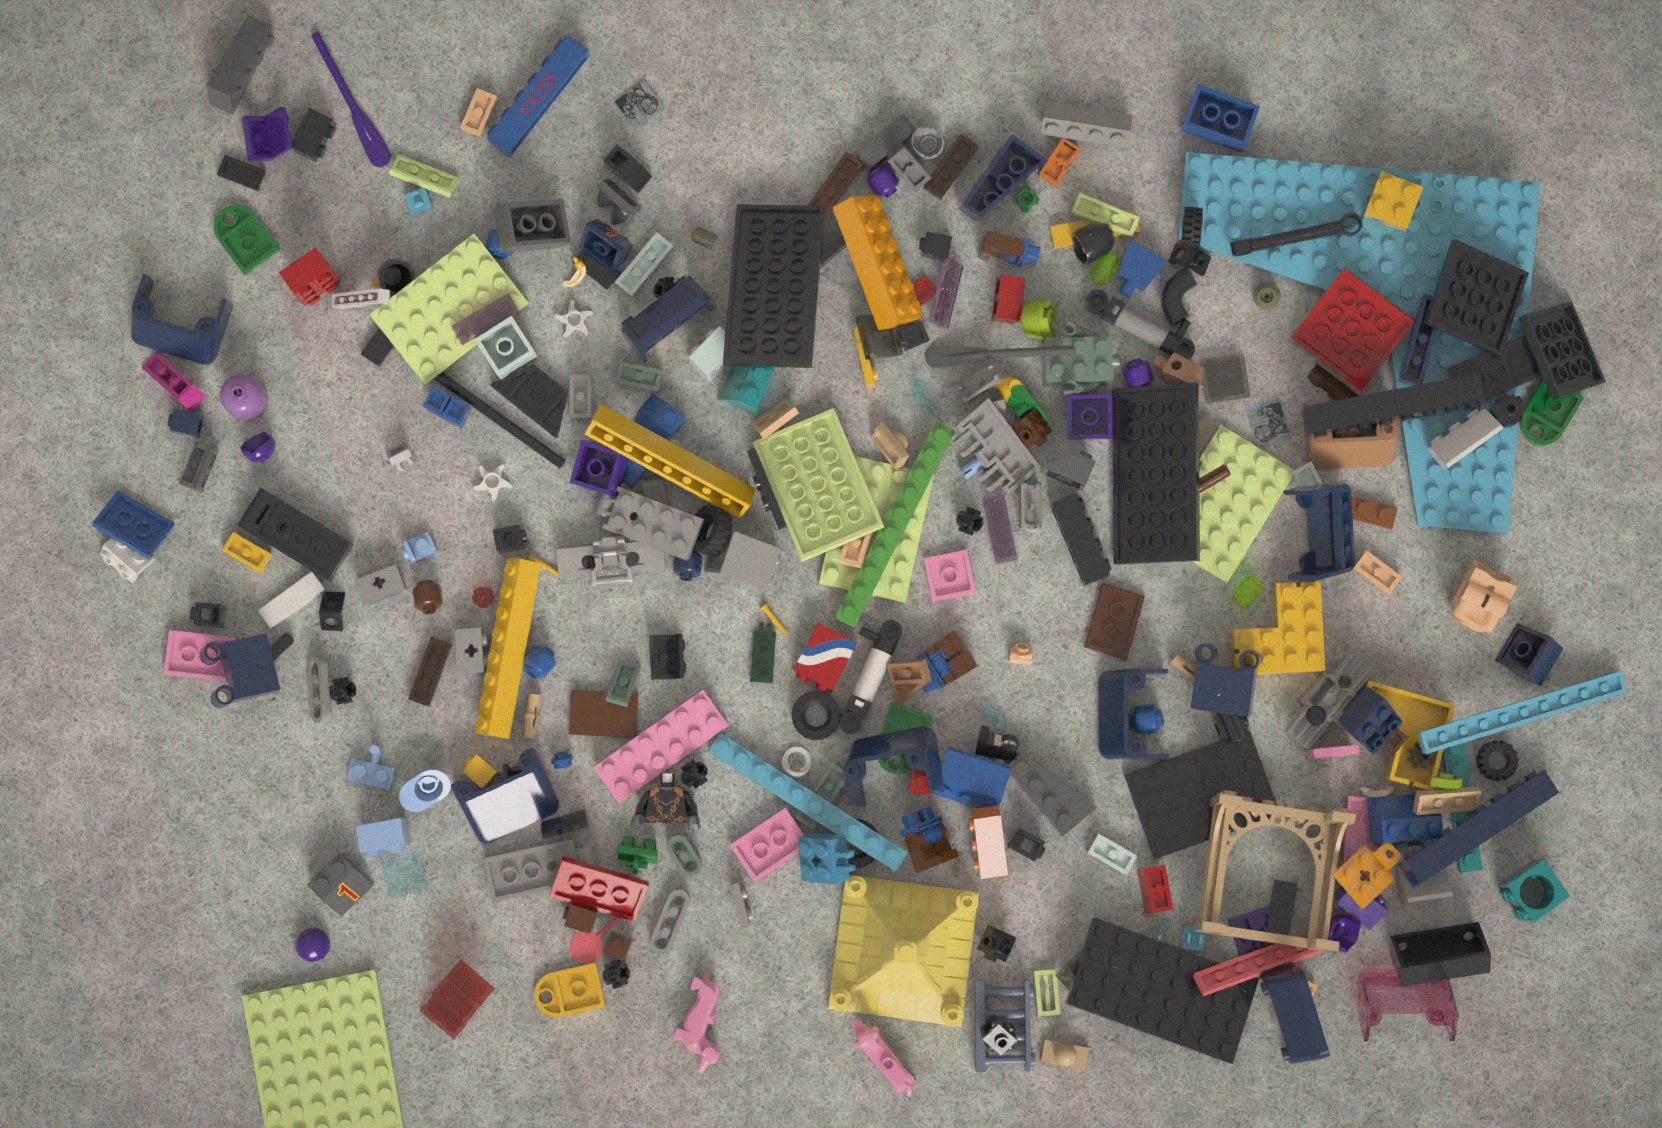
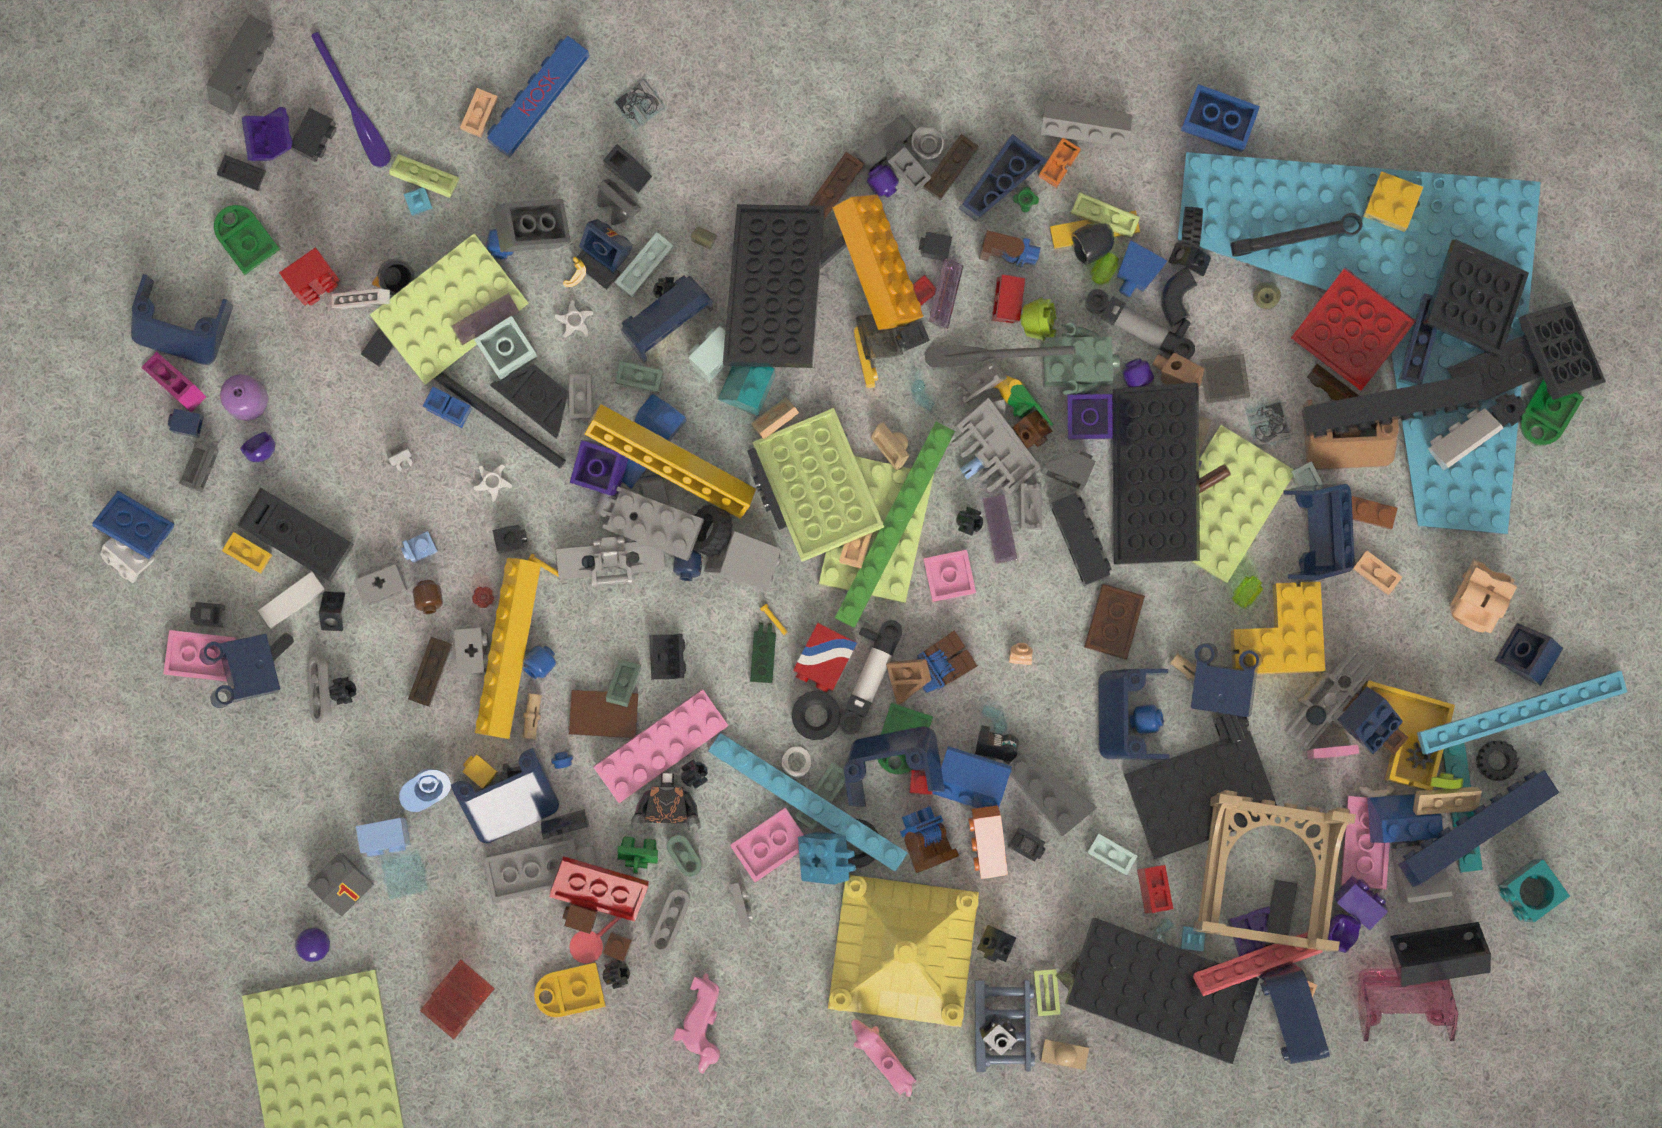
(371, 772): light blue plate -> none
(1374, 865): light orange plate -> none

